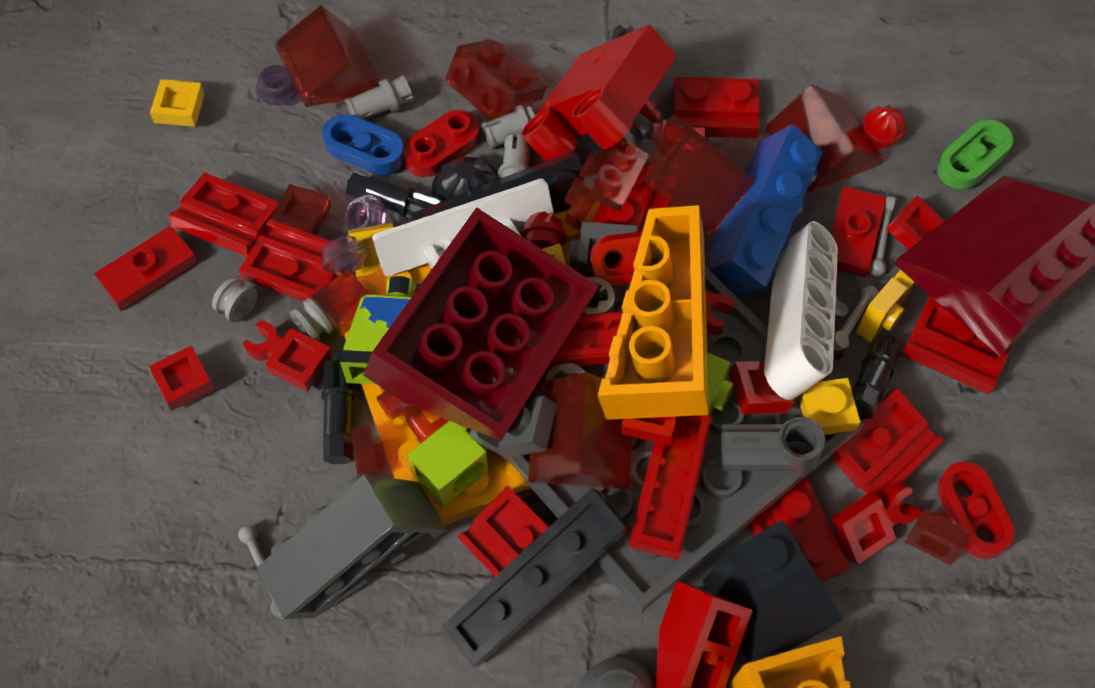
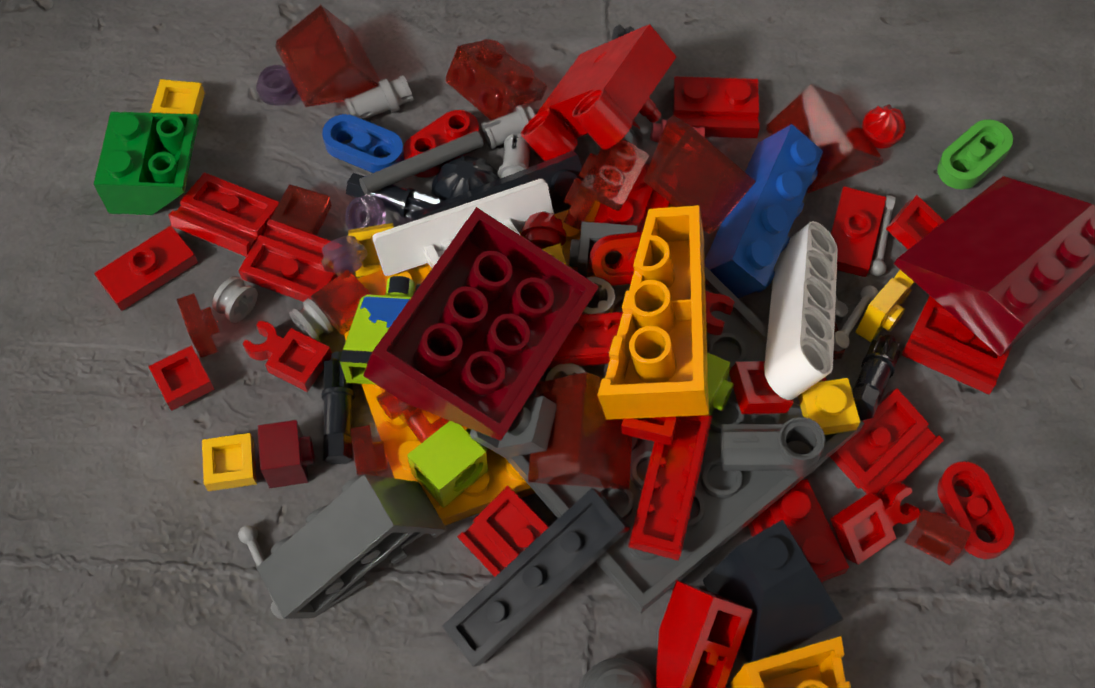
(144, 161): none -> green slope
(200, 324): none -> clear red plate
(229, 462): none -> yellow plate
(284, 453): none -> dark red plate
(421, 162): none -> dark grey bar

